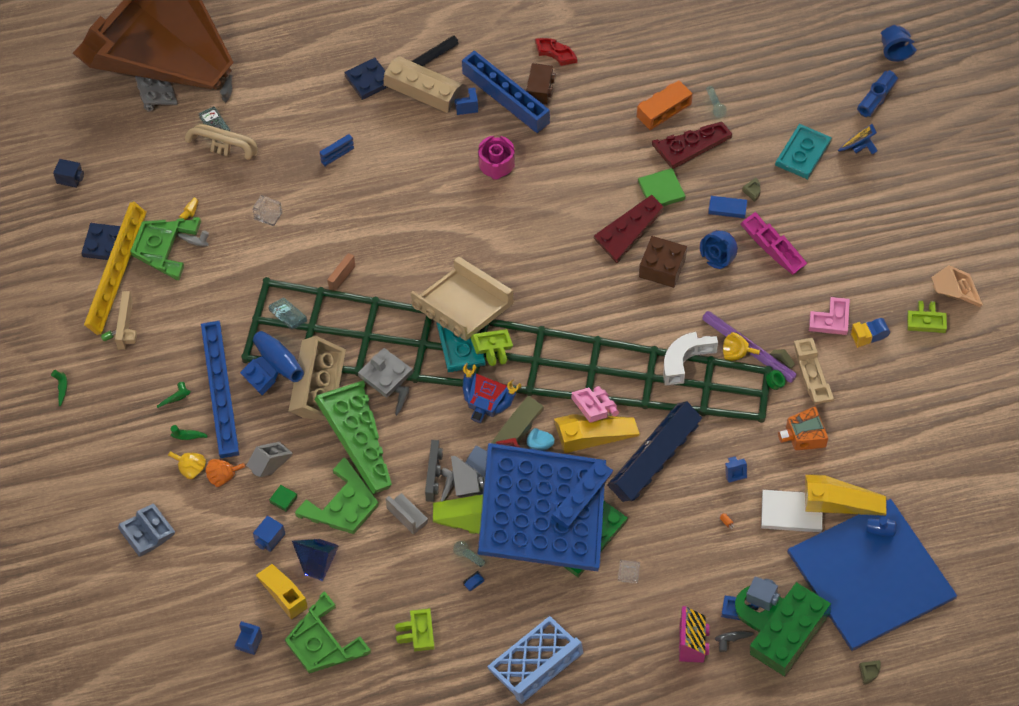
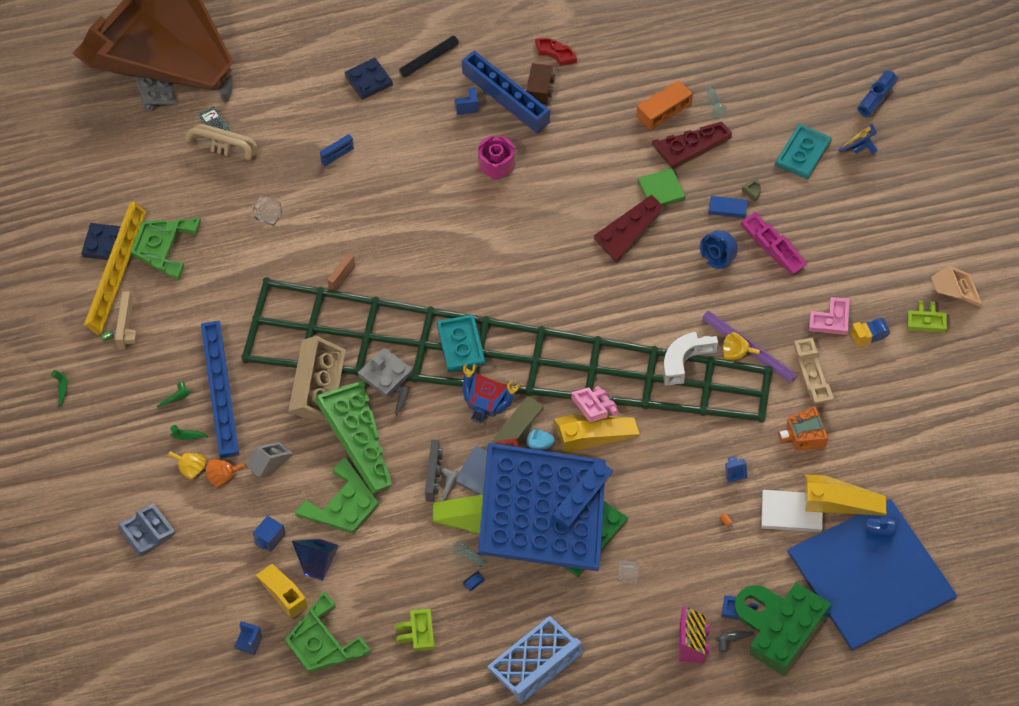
(68, 173): dark blue brick -> none
(190, 209): yellow bar -> none
(202, 241): light grey bar -> none
(274, 359): blue plate -> none
(283, 498): green tile -> none
(287, 313): clear light blue tile -> none
(406, 513): light grey panel -> none
(421, 84): tan slope -> none
(464, 299): tan panel -> none
(466, 479): light grey slope -> none
(492, 342): lime hinge -> none
(654, 452): dark blue brick -> none
(662, 261): reddish brown brick -> none
(763, 593): sand blue brick -> none
(775, 379): green tile -> none
(783, 356): olive tile -> none
(869, 671): olive tile -> none
(894, 43): blue helmet -> none

